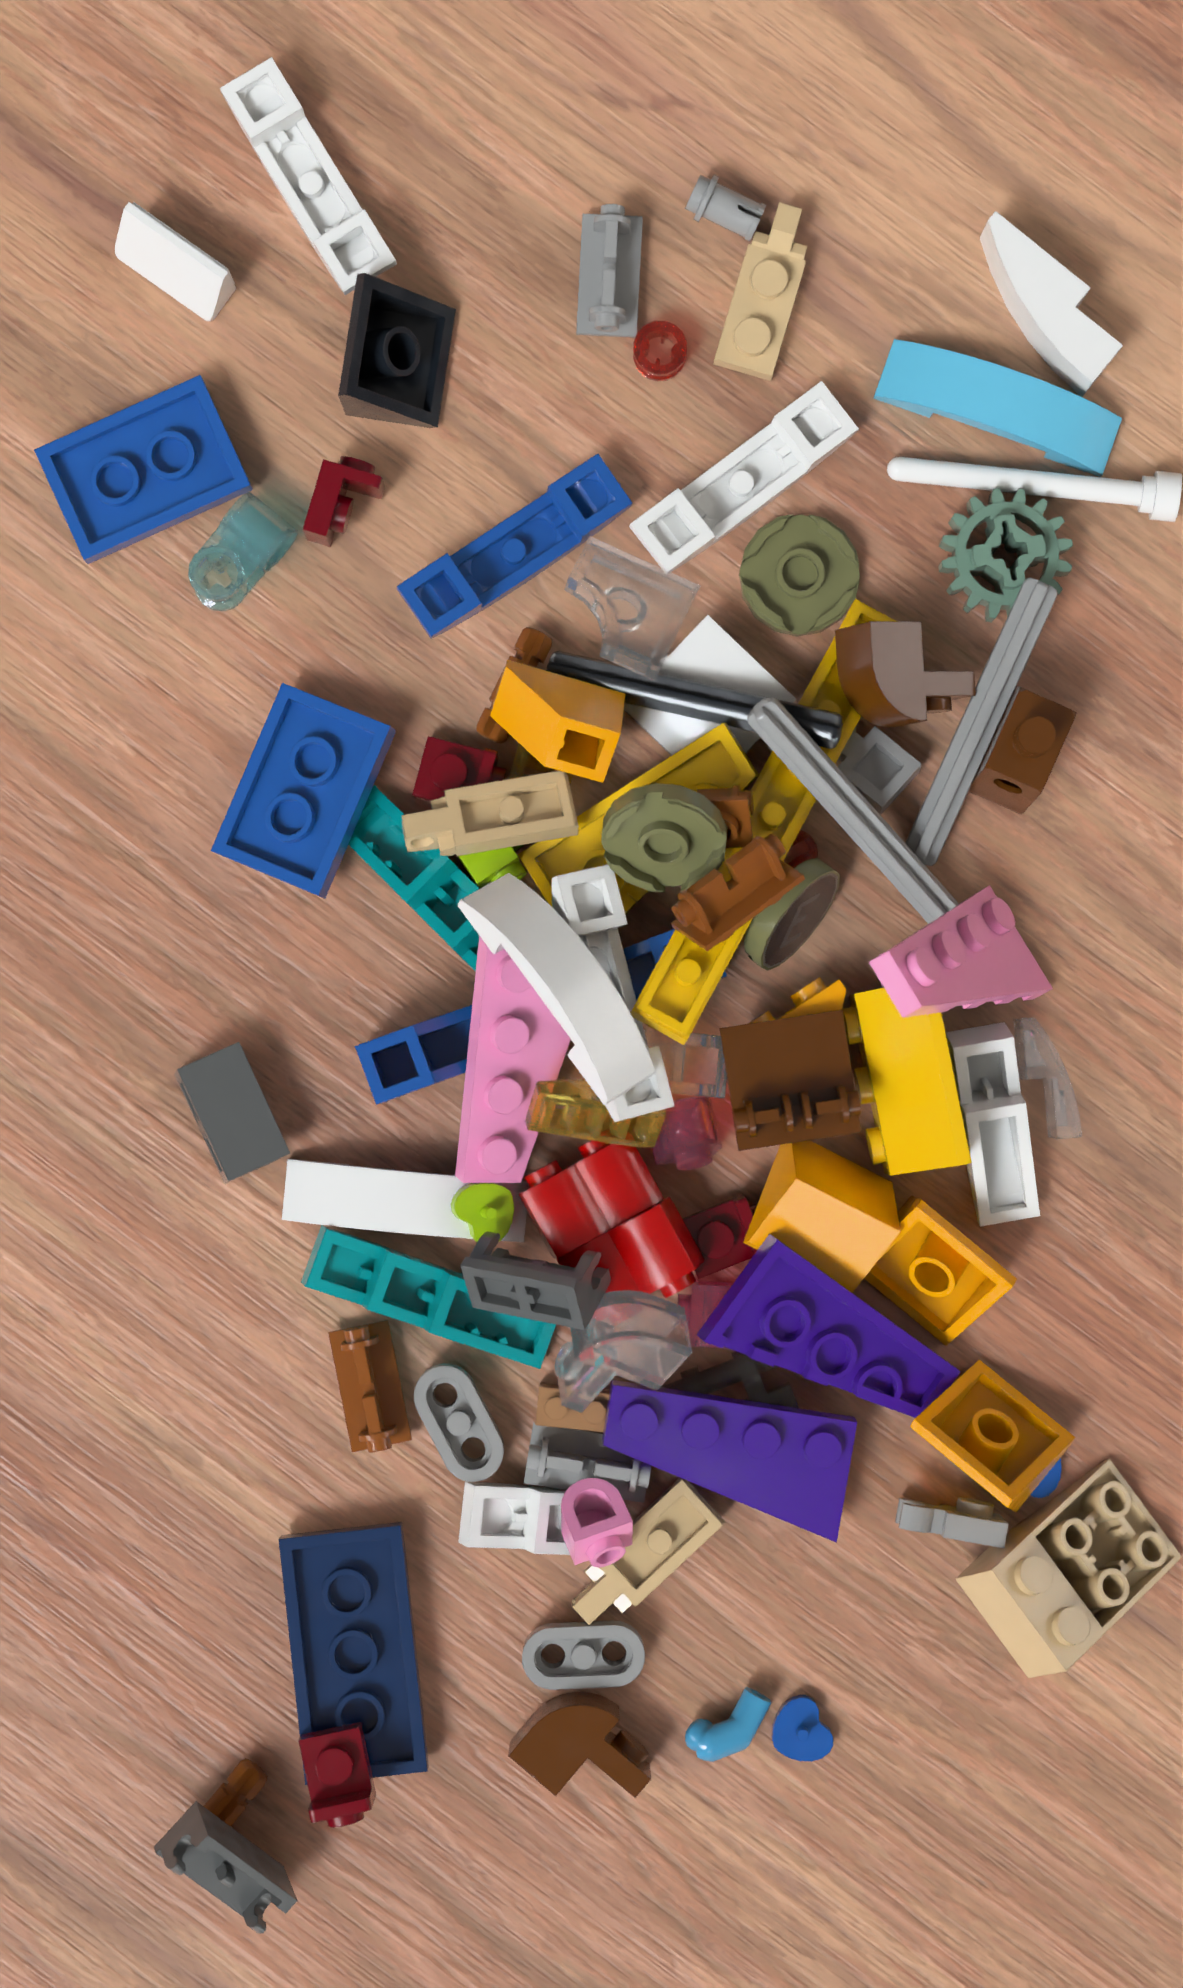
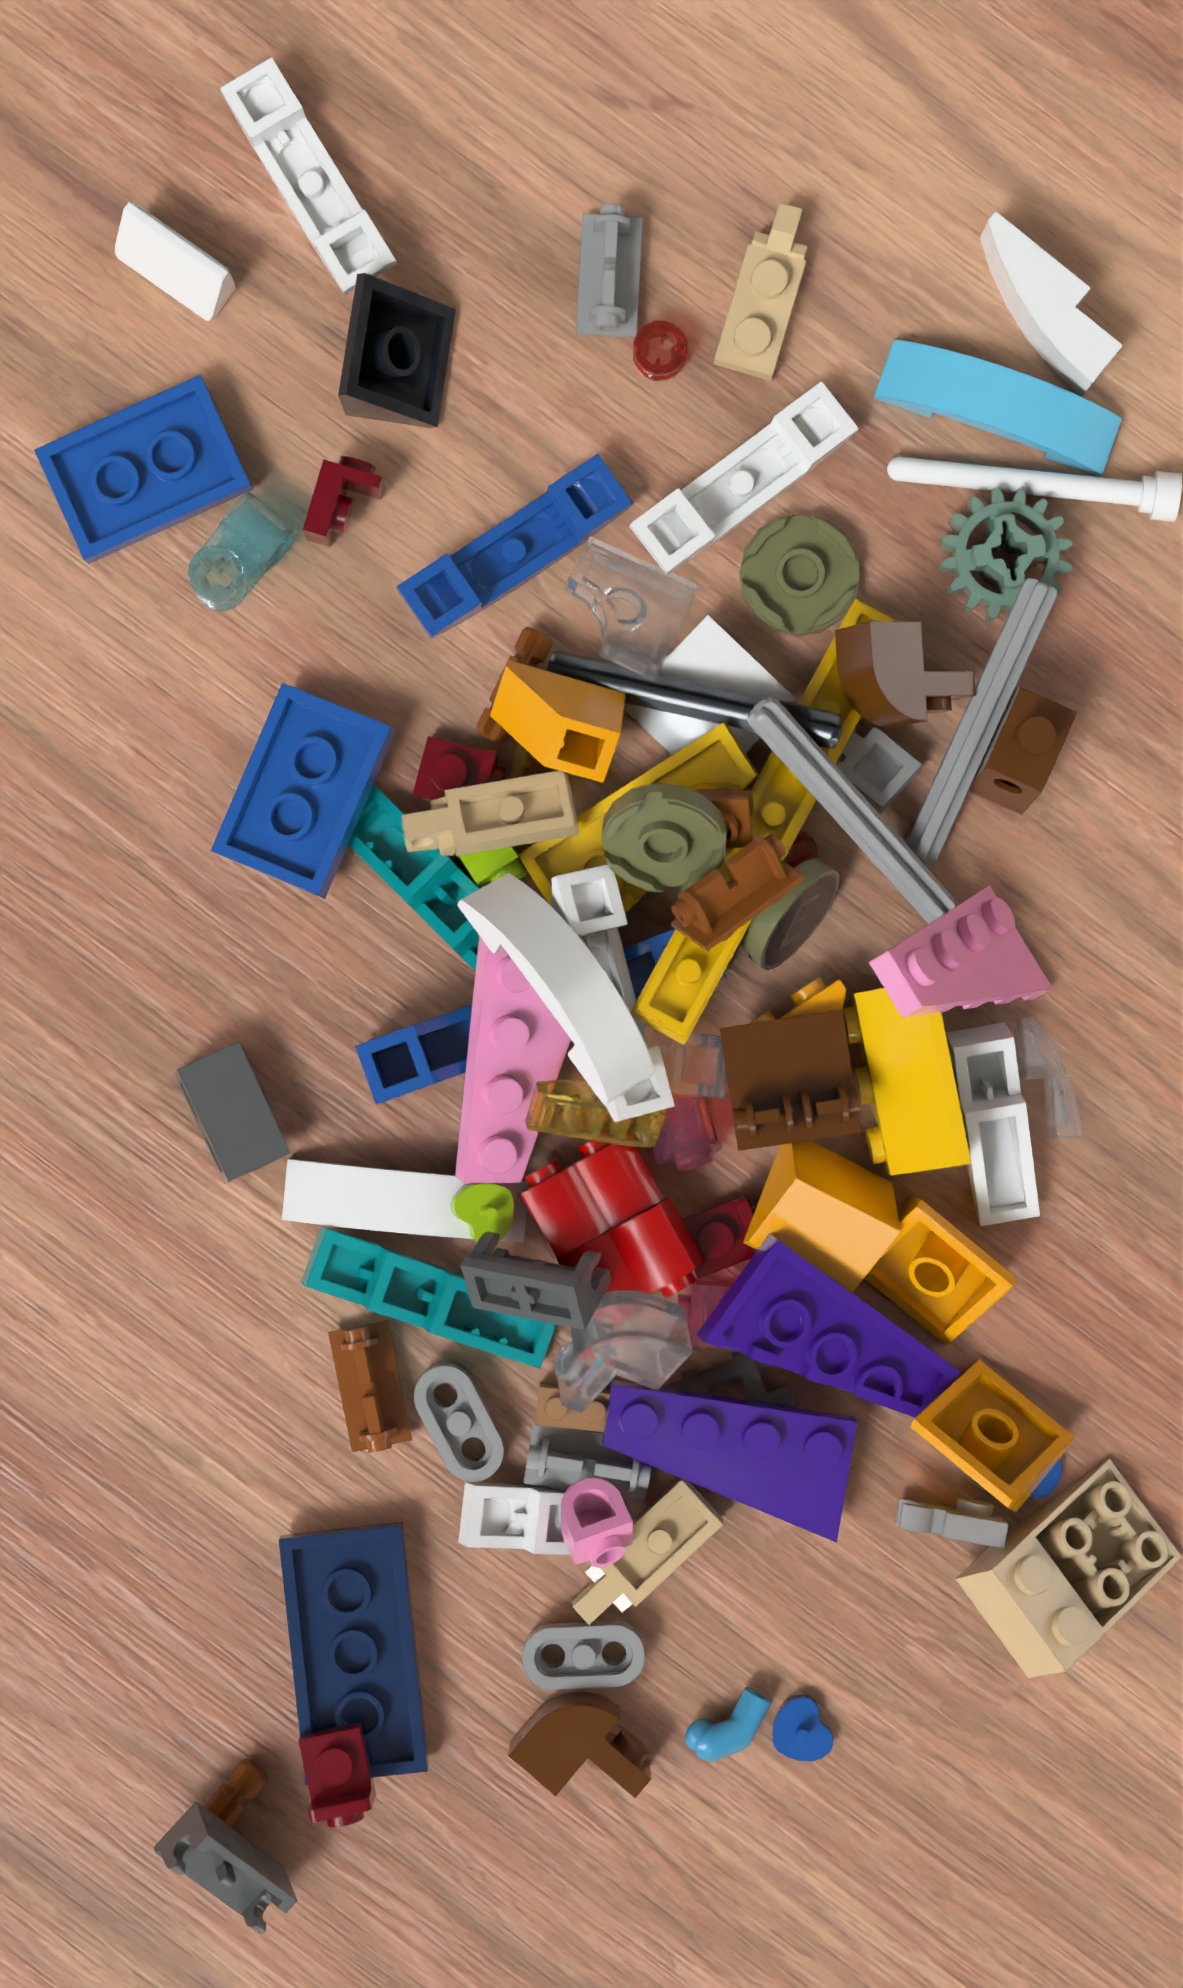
(725, 207): light grey pin -> none

